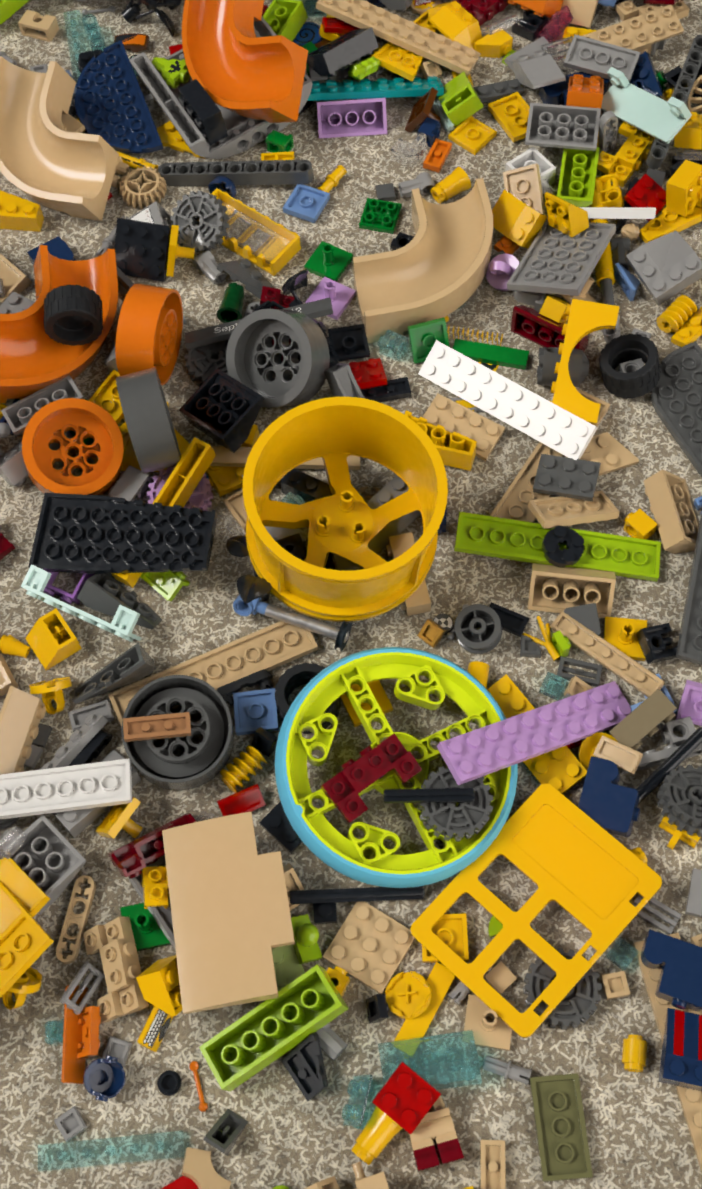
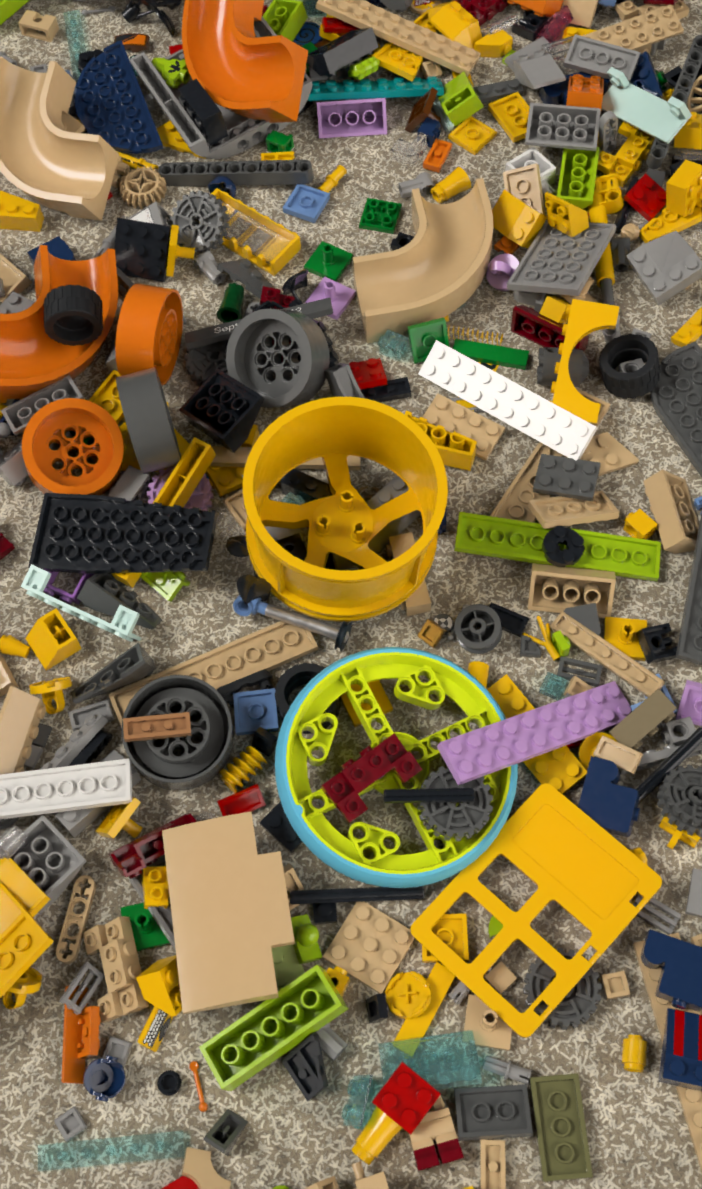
(50, 1028): clear light blue plate -> none
(93, 32): clear light blue beam -> none
(349, 342): black slope -> none
(385, 192): dark grey tile -> none
(493, 1112): none -> dark grey plate
(620, 212): white sticker -> none
(622, 954): clear light blue plate -> none
(626, 280): medium blue slope -> none
(676, 314): yellow piece -> none

